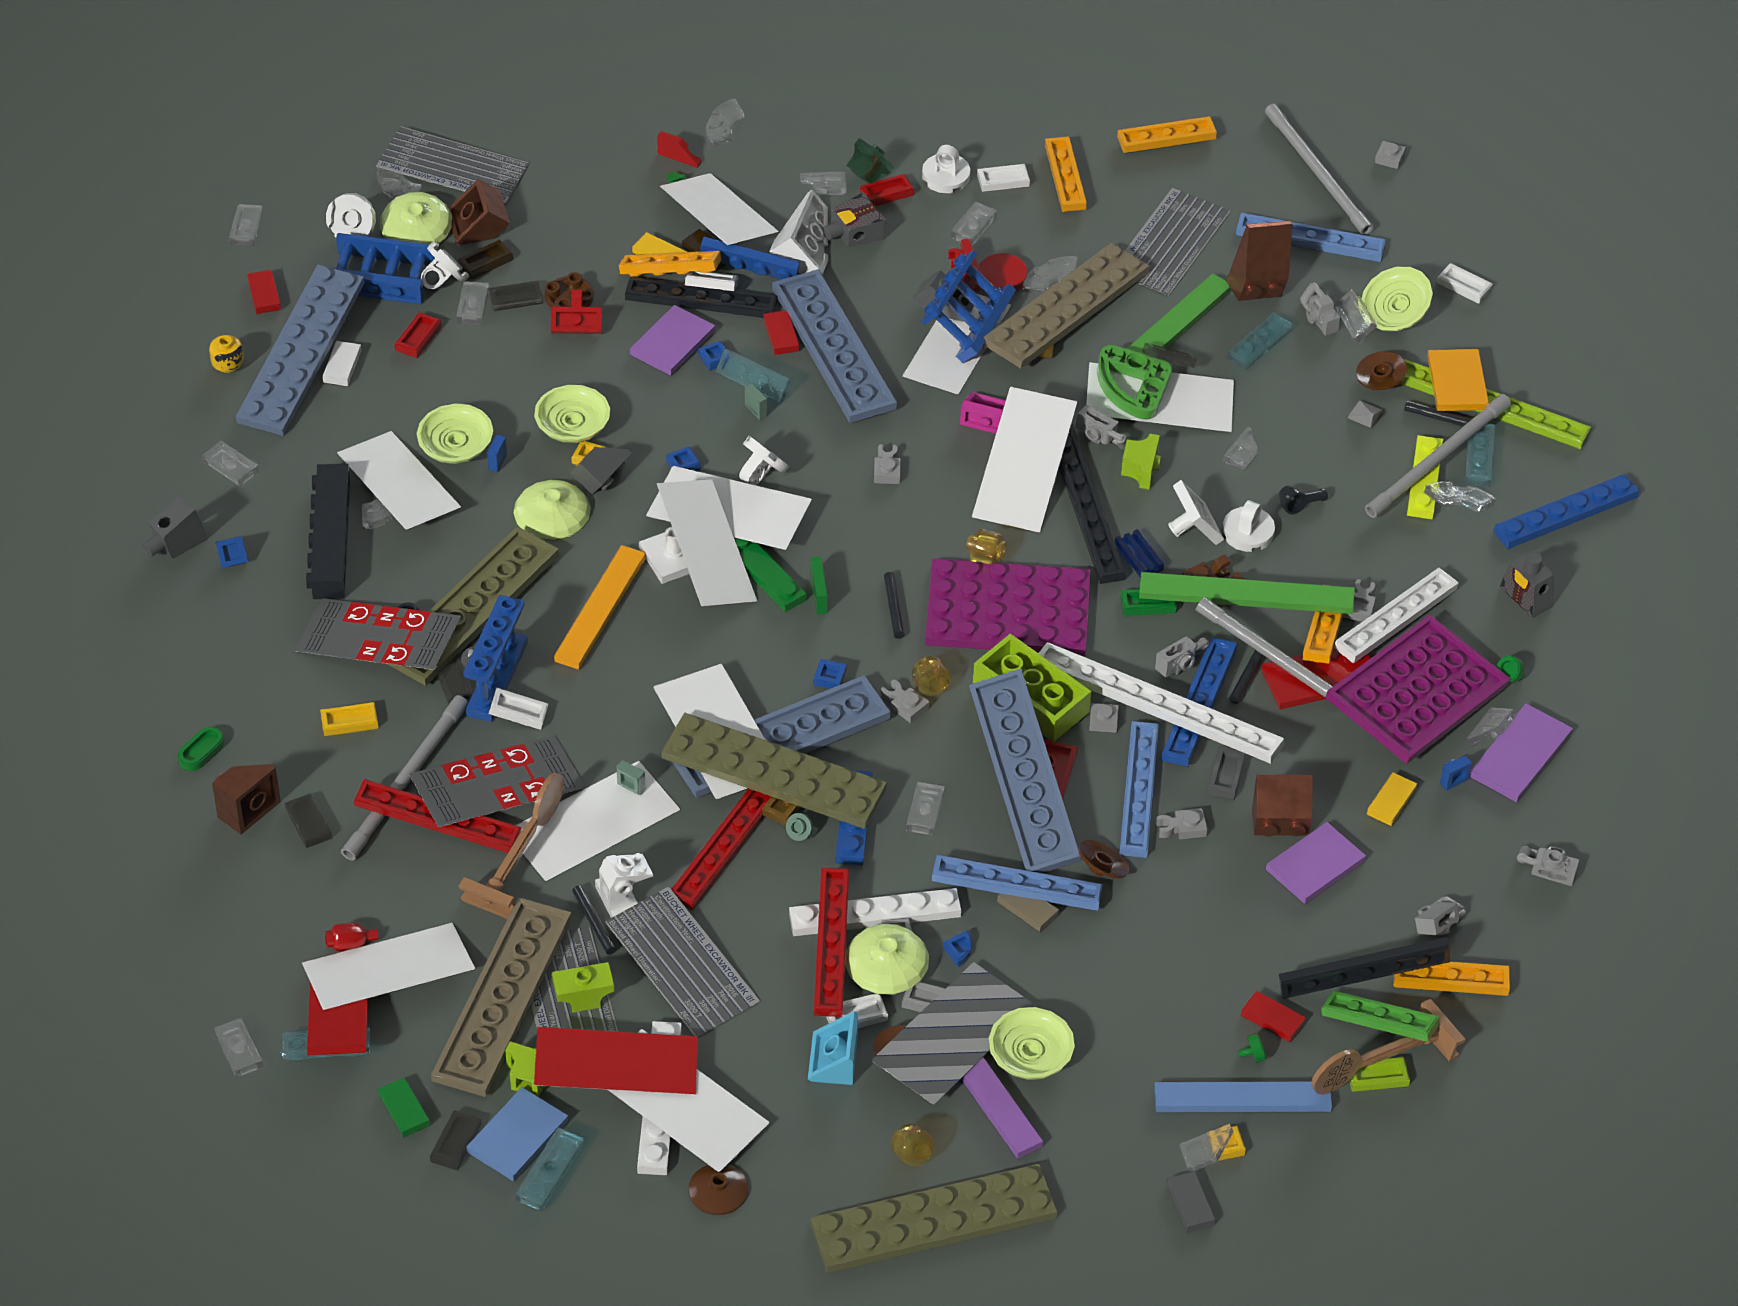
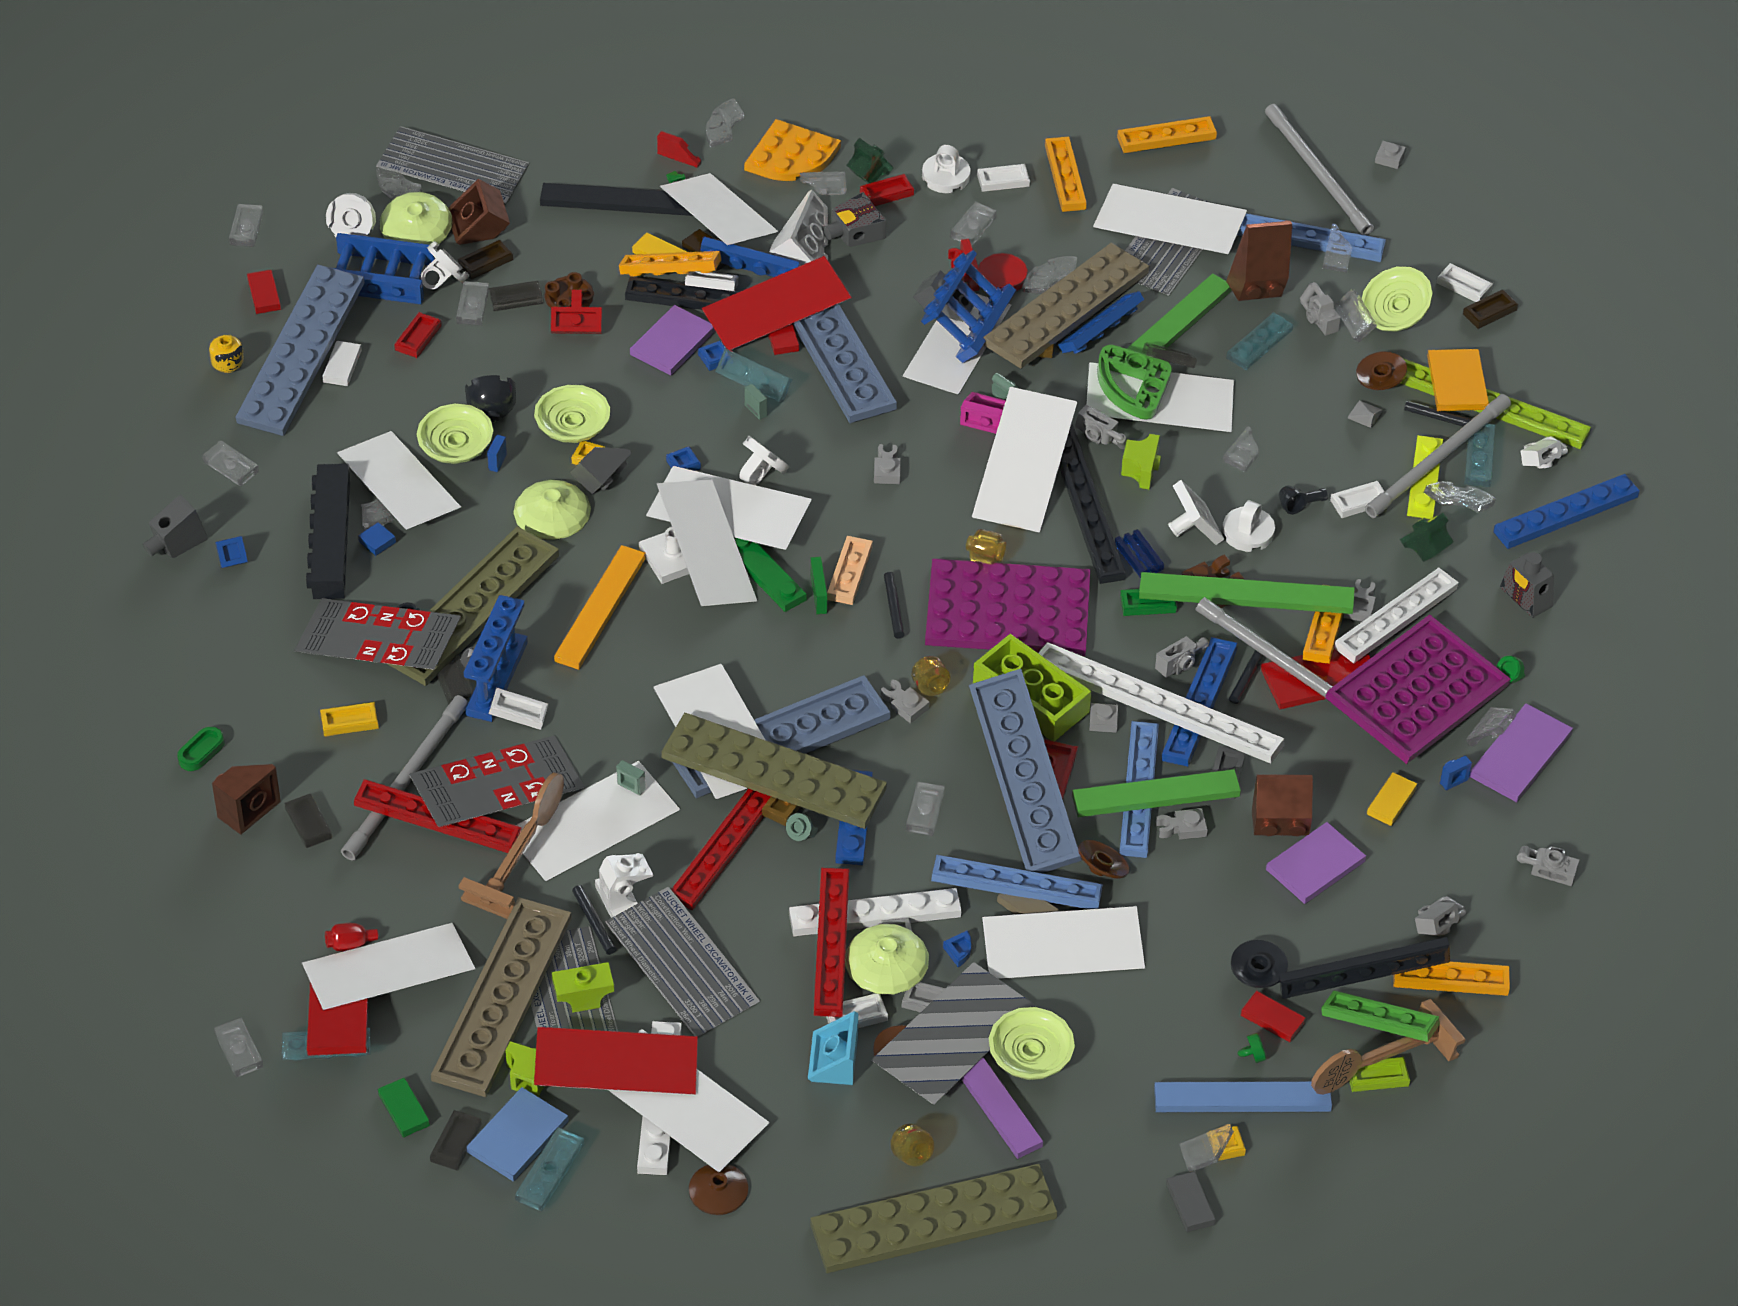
(376, 538): none -> blue tile
(492, 396): none -> black cylinder
(610, 199): none -> black tile
(776, 303): none -> red sticker
(789, 151): none -> light orange plate
(829, 674): blue plate -> none
(849, 570): none -> light nougat plate
(1001, 386): none -> sand green plate
(1063, 942): none -> white sticker
(1108, 318): none -> blue plate
(1156, 793): none -> bright green tile
(1170, 218): none -> white sticker
(1259, 955): none -> black dish
(1337, 252): none -> clear tile
(1355, 499): none -> white tile
(1428, 537): none -> clear green brick
(1490, 309): none -> dark brown tile
(1543, 452): none -> white piece

